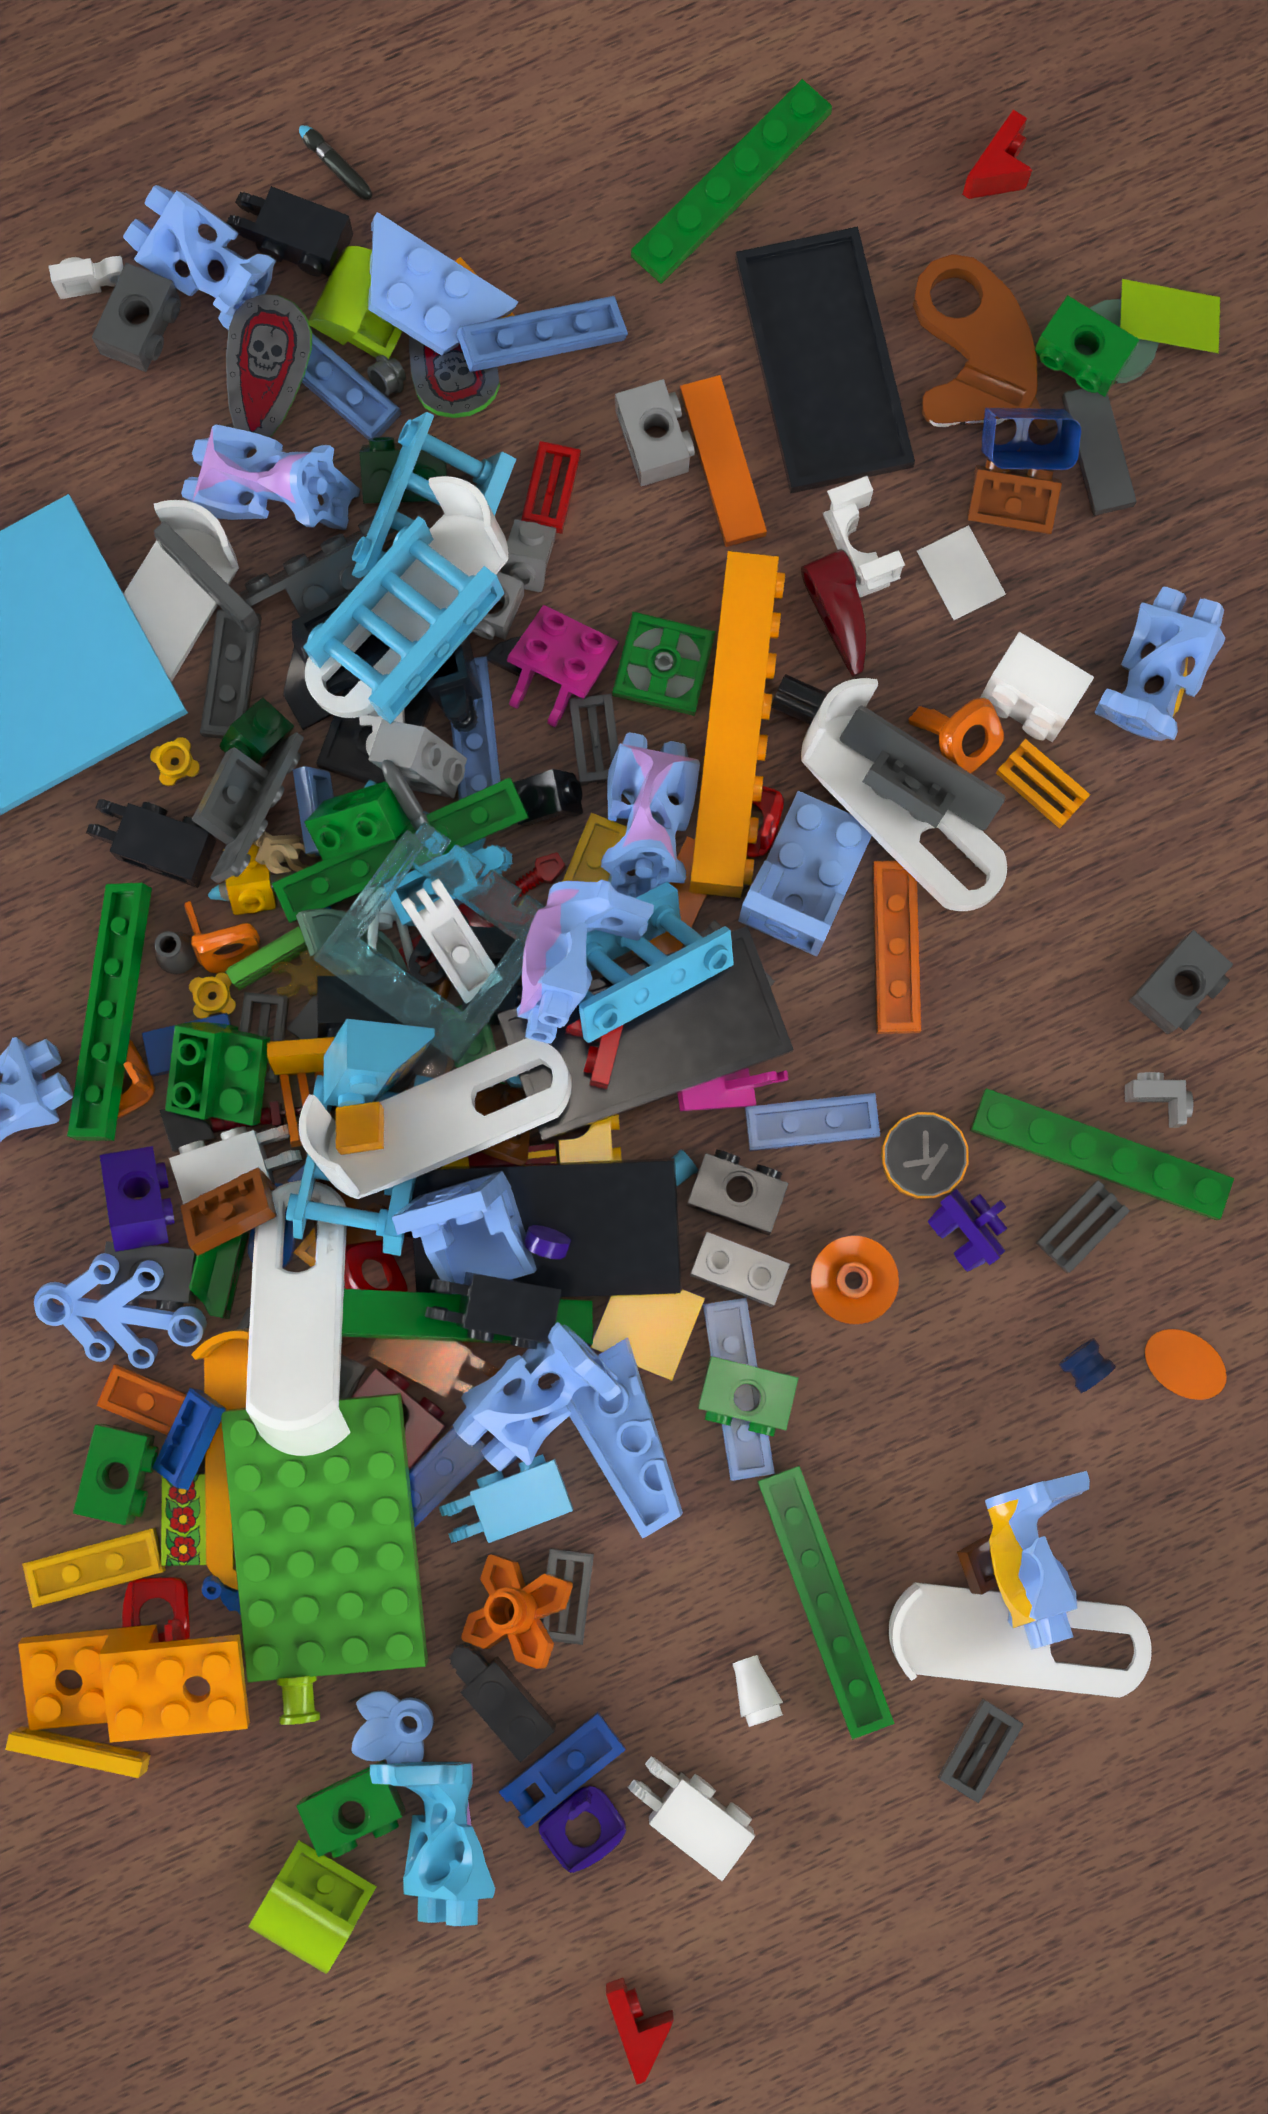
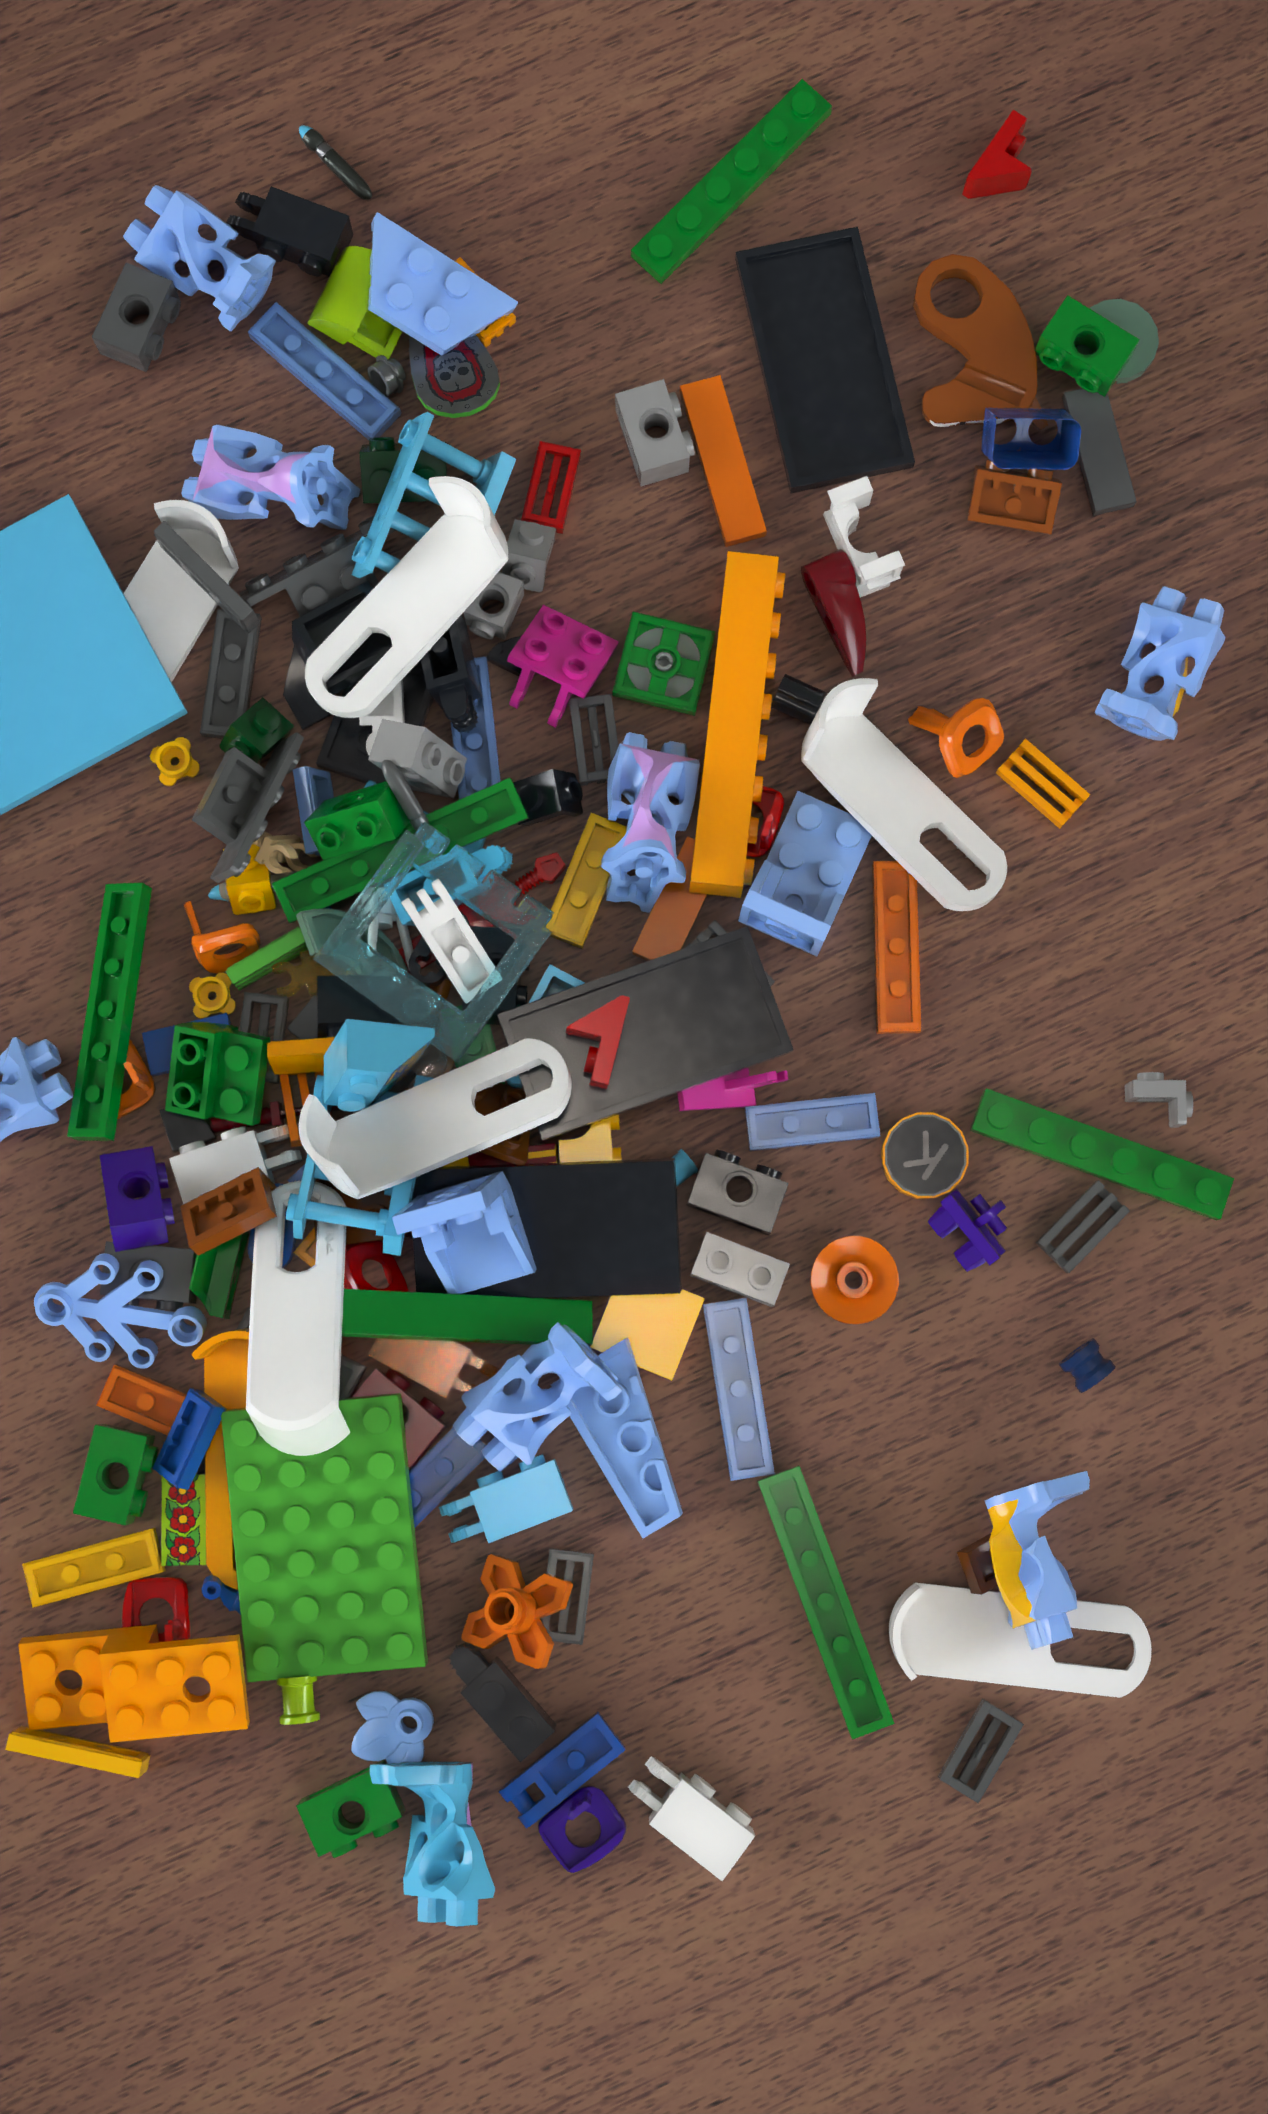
(83, 277): white plate -> none
(156, 841): black hinge -> none
(179, 960): dark grey cone -> none
(265, 361): shield -> none
(312, 1907): lime brick -> none
(359, 1128): light orange tile -> none
(418, 658): medium azure fence -> none
(500, 1307): black hinge -> none
(541, 333): medium blue tile -> none
(546, 1242): dark purple tile -> none
(555, 949): light blue hips -> none
(640, 2039): red slope -> none
(662, 979): medium azure fence -> none
(756, 1693): white cone -> none
(774, 1390): brick -> none
(917, 774): dark grey bracket -> none
(961, 572): white sticker -> none
(1036, 688): white brick -> none
(1170, 316): lime sticker -> none
(1185, 1364): orange sticker -> none
(1201, 965): dark grey brick -> none

